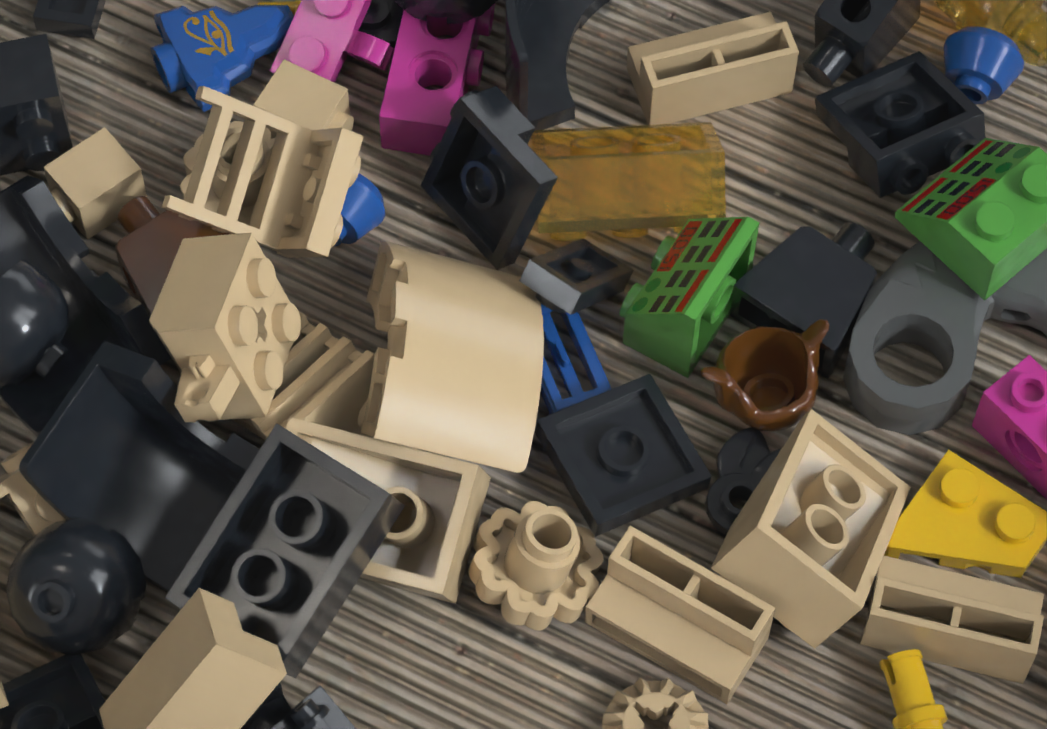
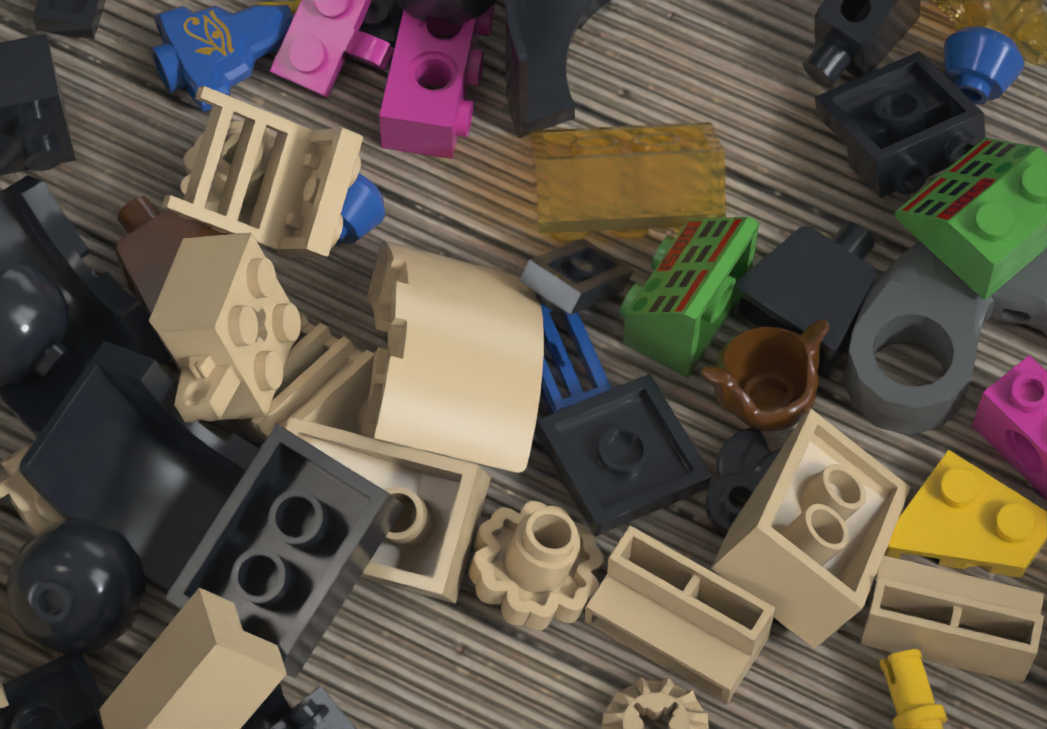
(94, 182): tan brick -> none
(305, 99): tan brick -> none
(489, 175): black plate -> none
(713, 68): tan piece -> none

